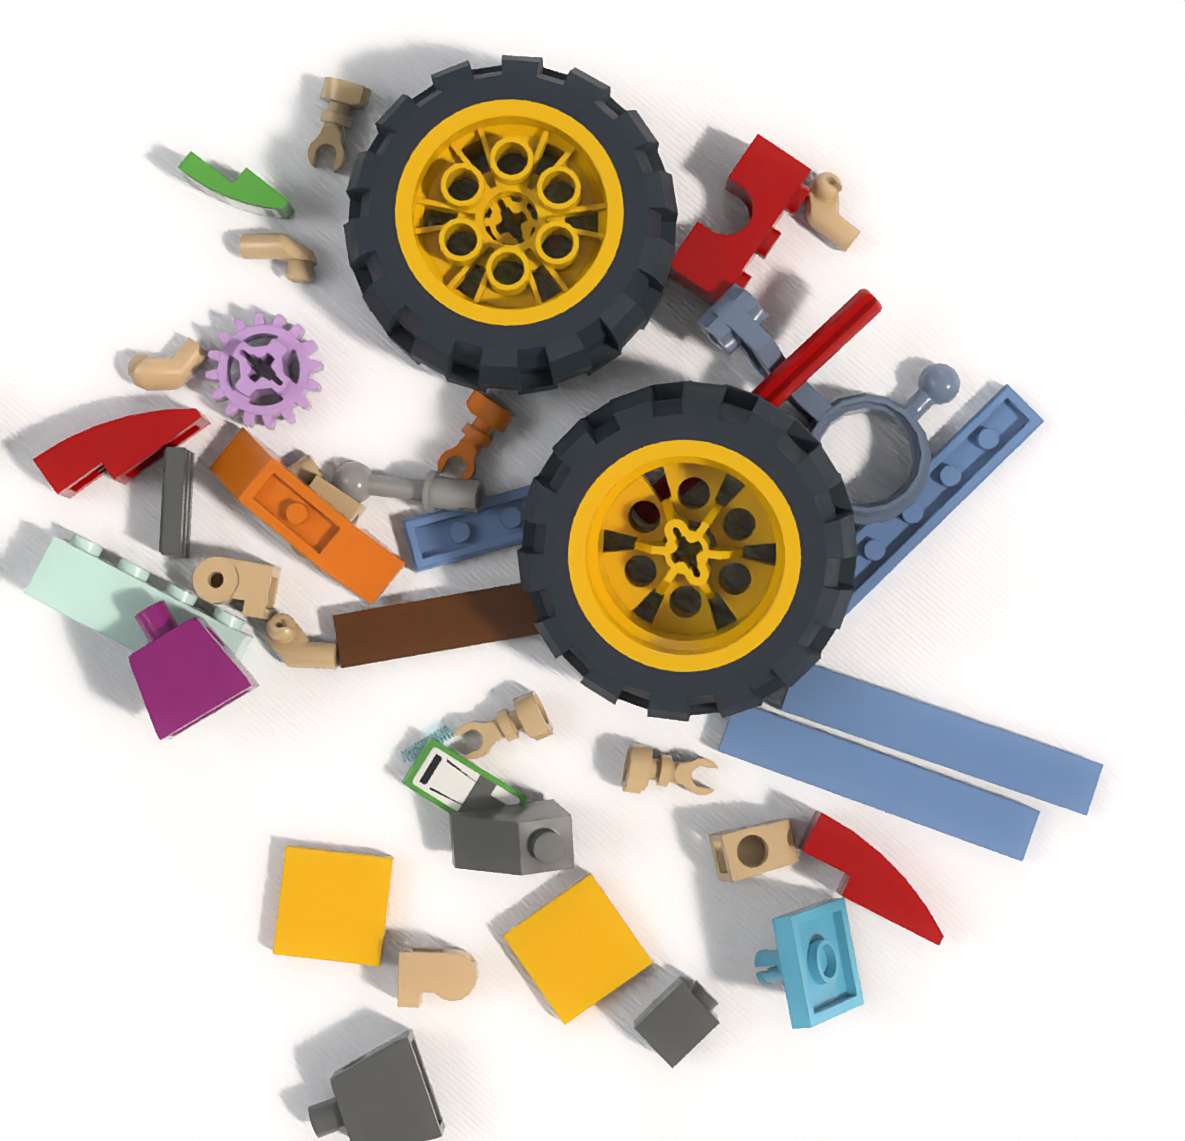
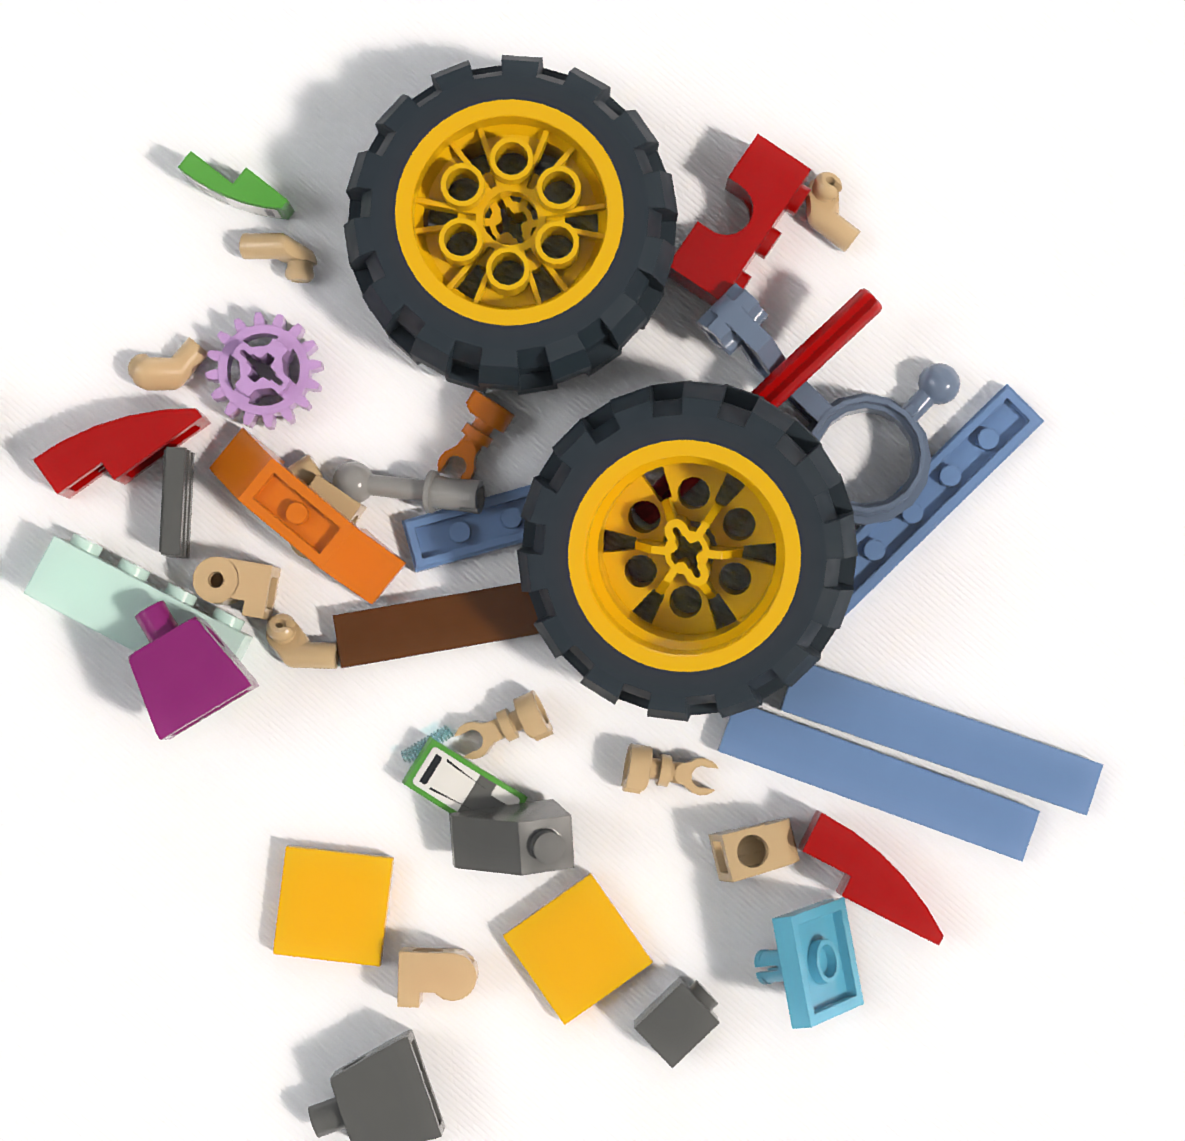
(341, 97): tan piece -> none

